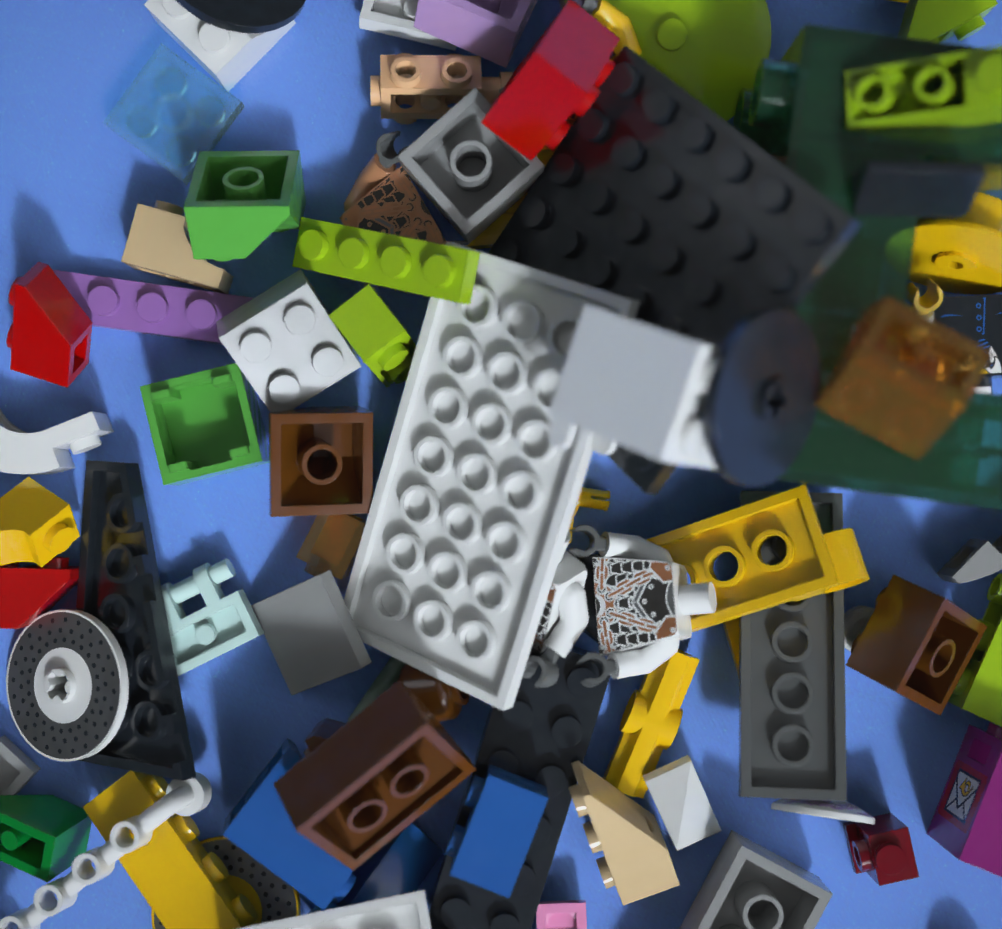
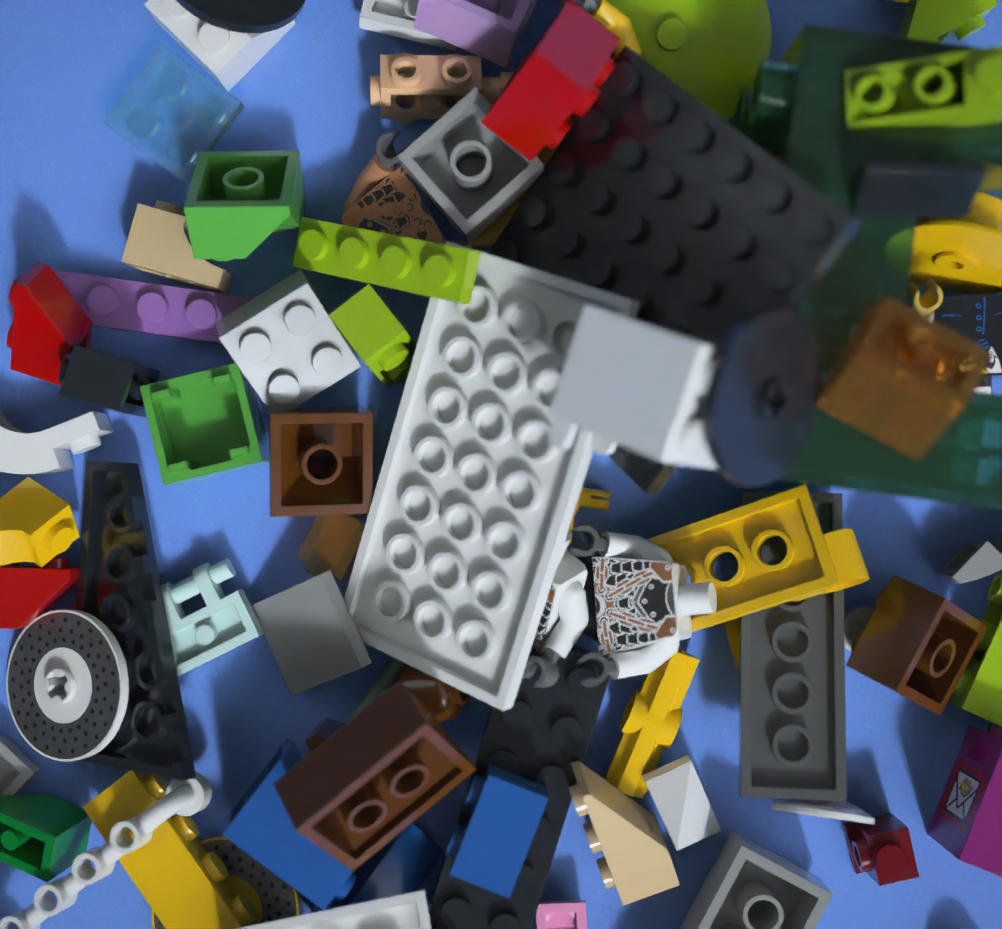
(105, 380): none -> black brick

